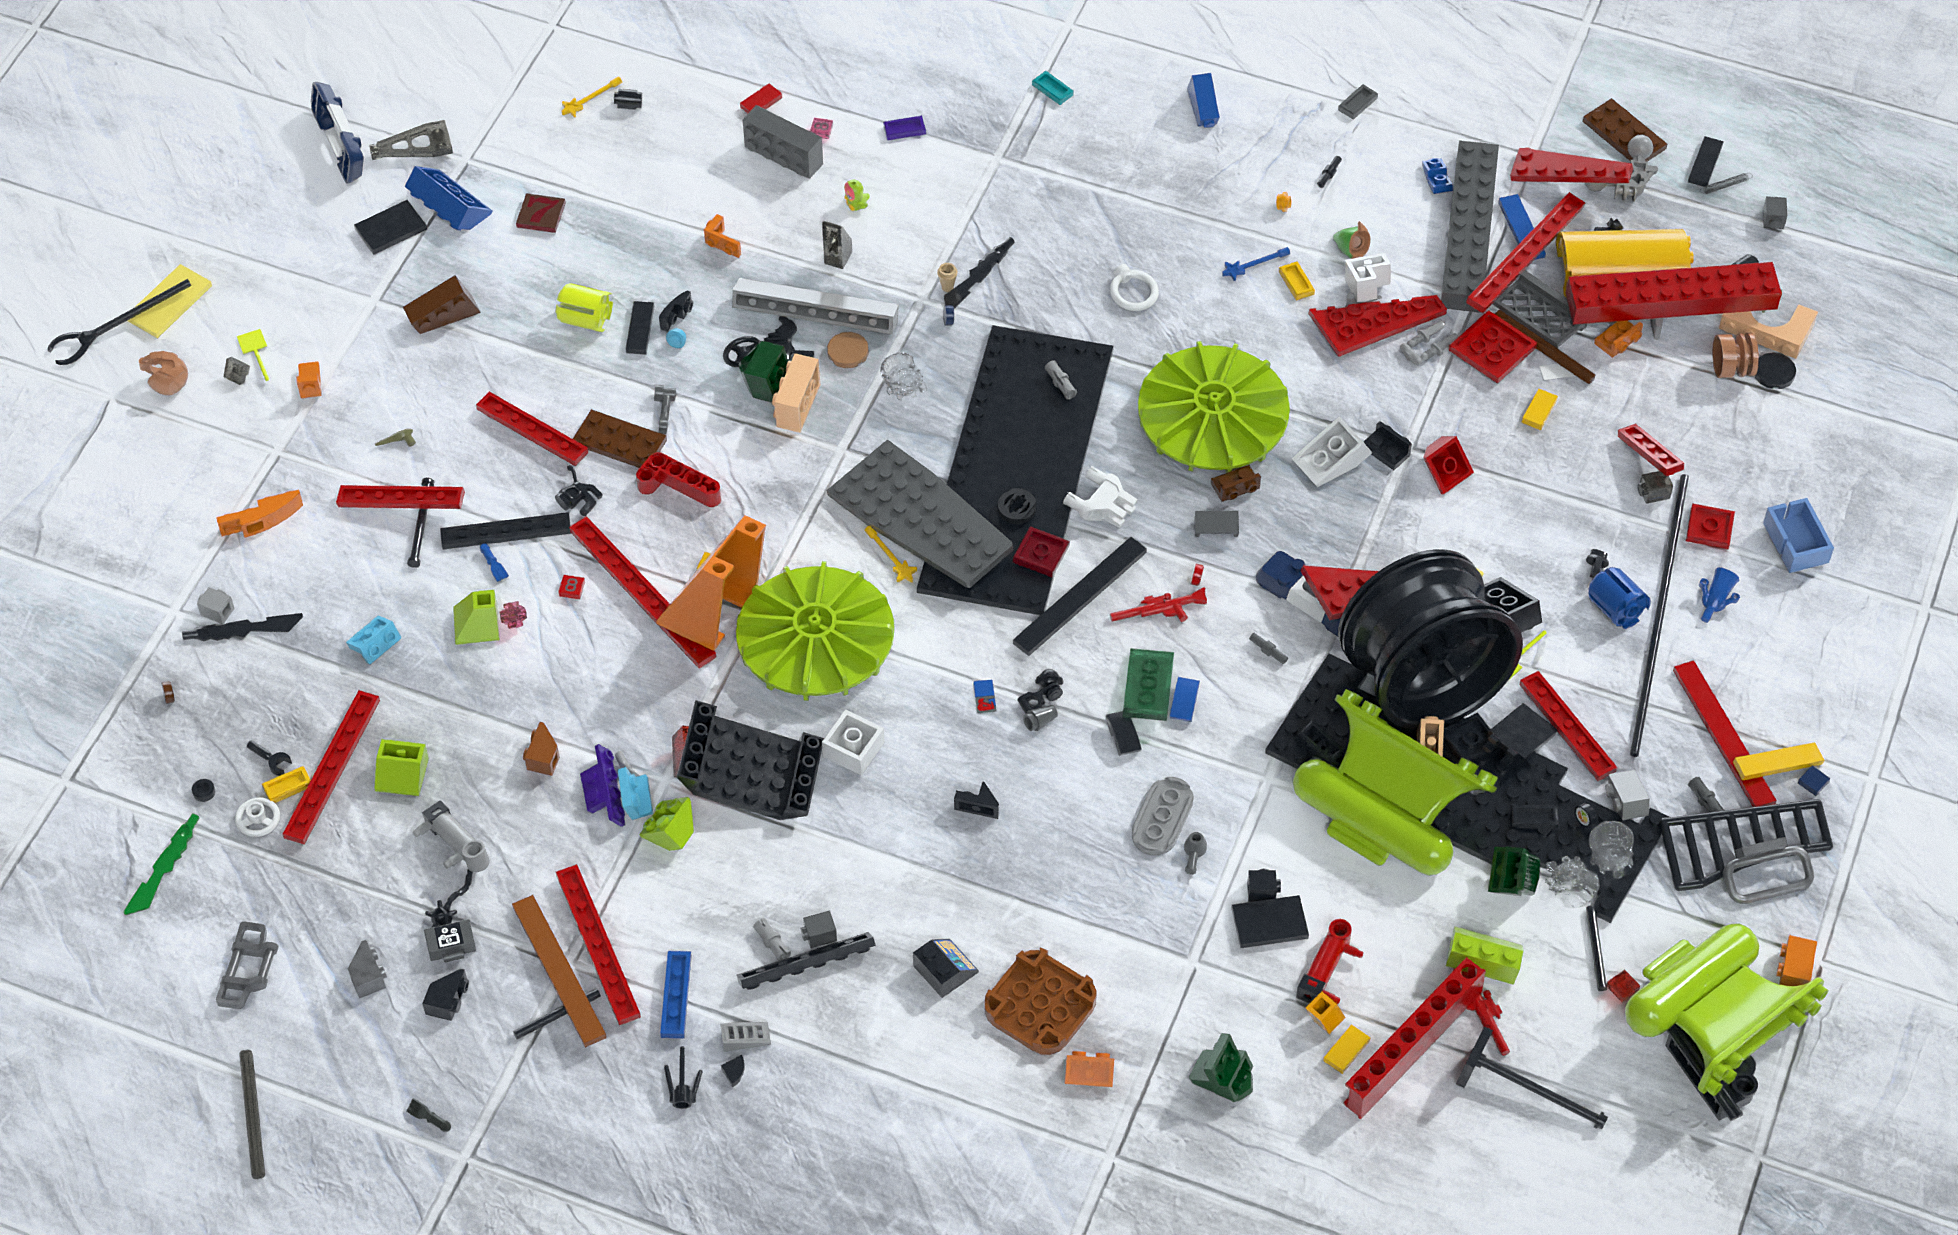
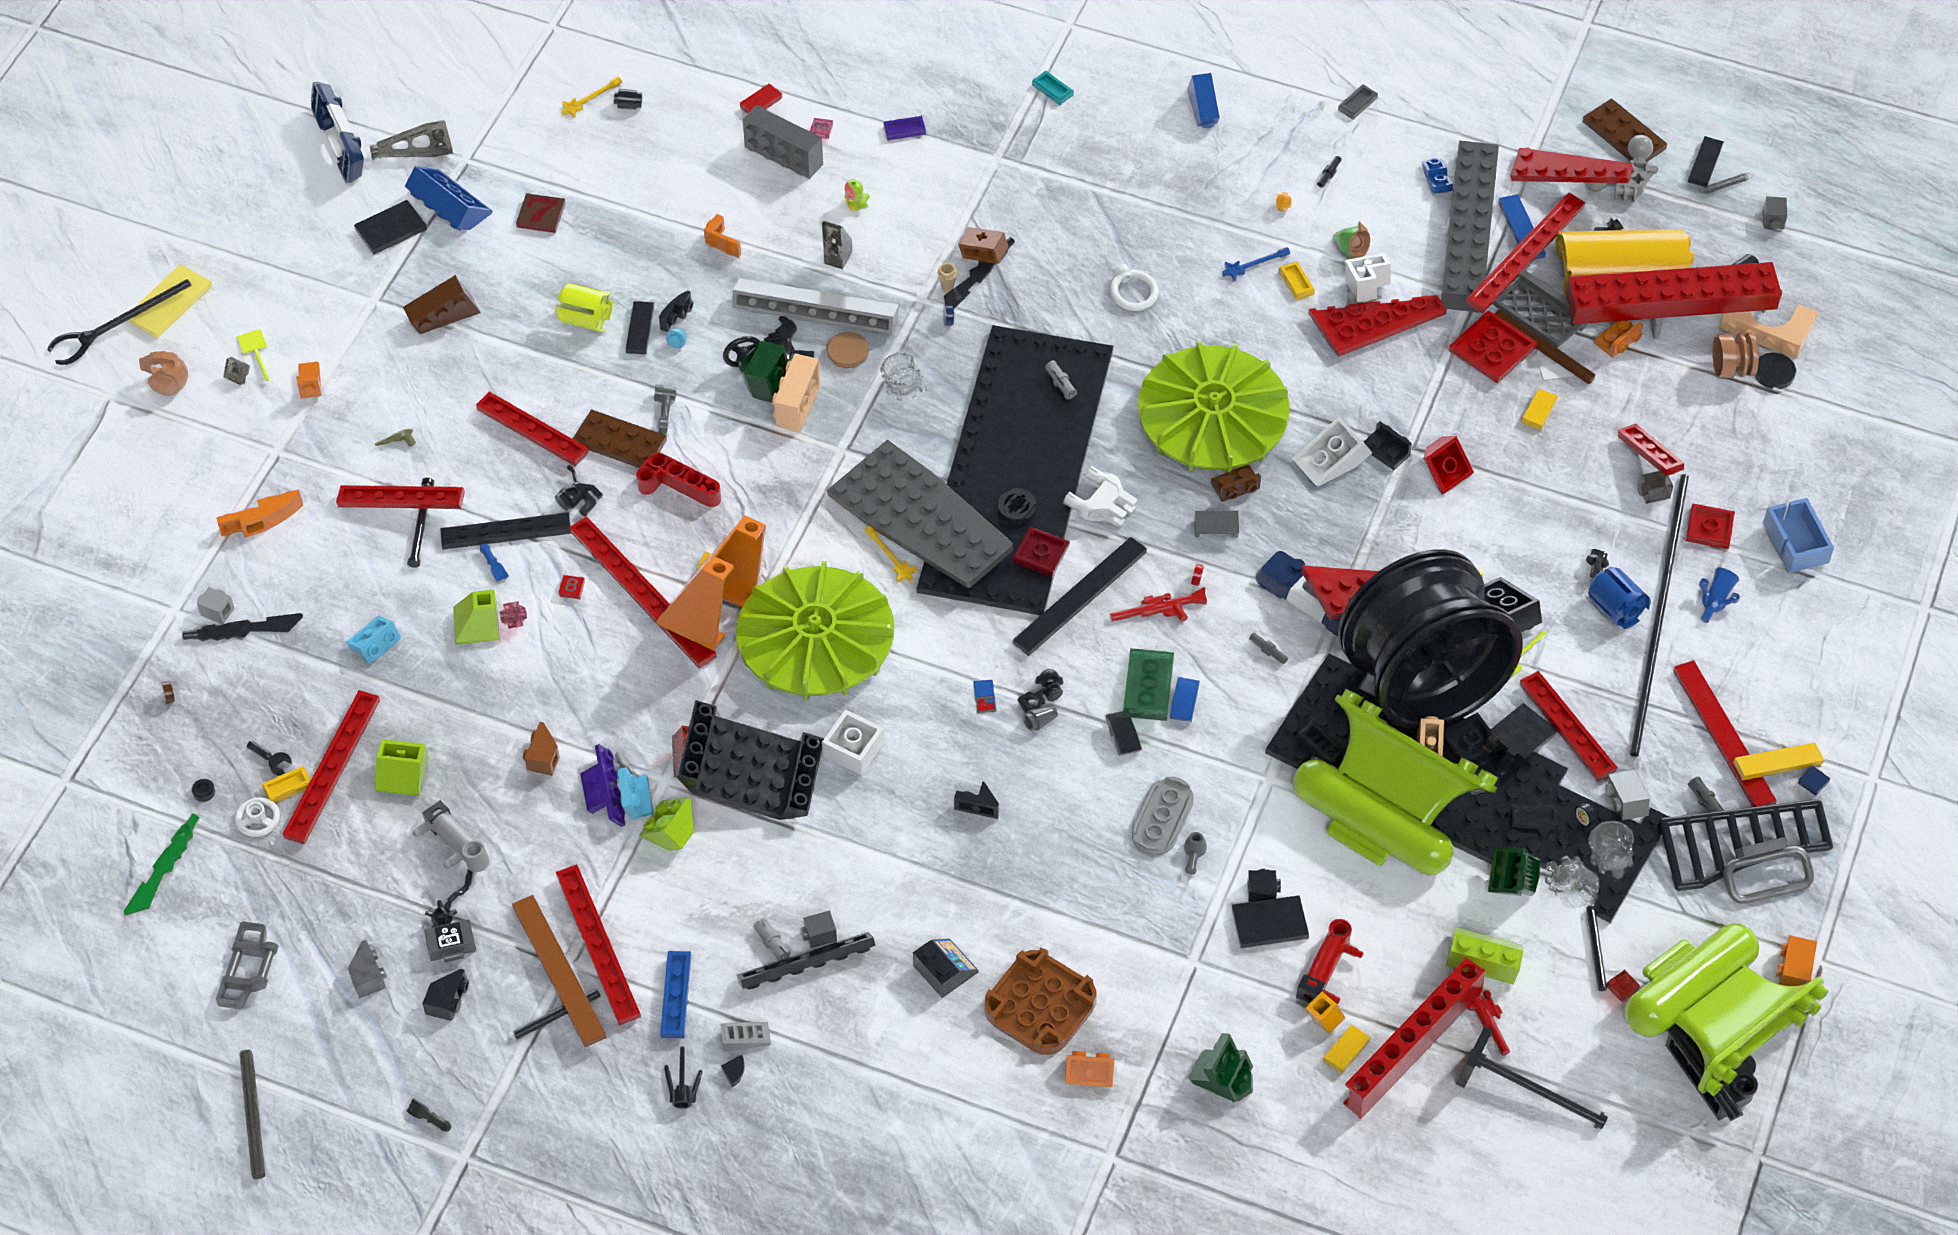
(983, 245): none -> dark orange brick
(1424, 336): light grey piece -> none

